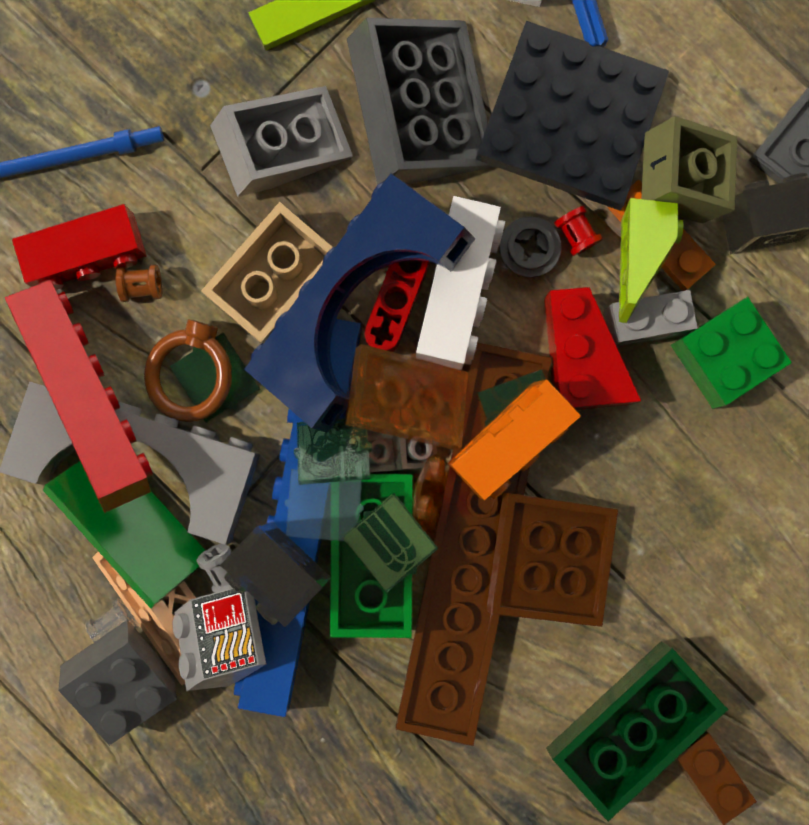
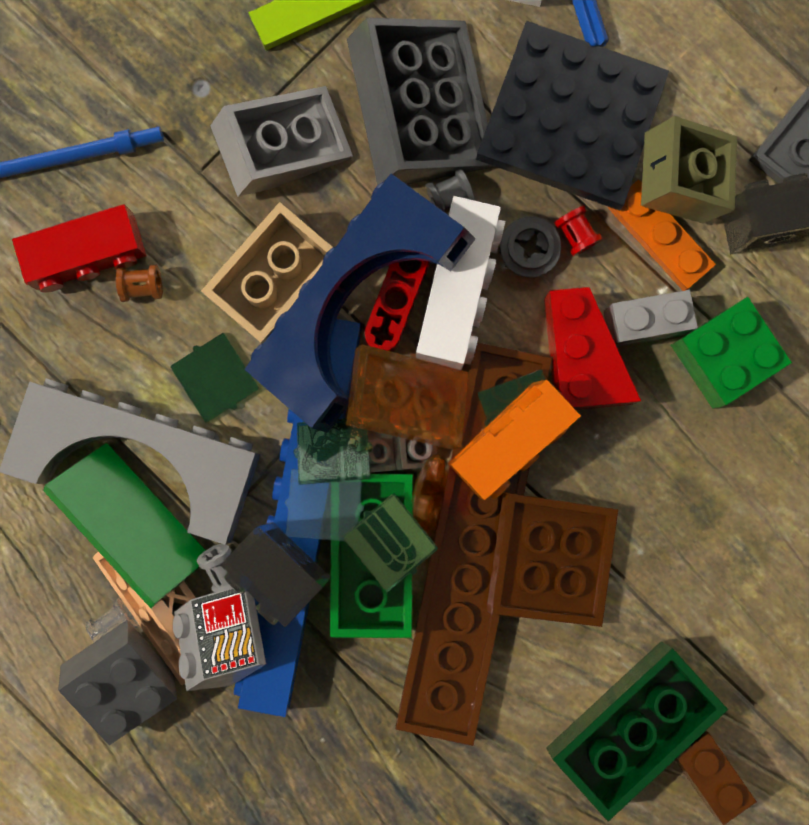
(79, 396): brick -> none
(199, 336): dark orange piece -> none
(443, 192): none -> dark grey bush
(647, 239): lime slope -> none

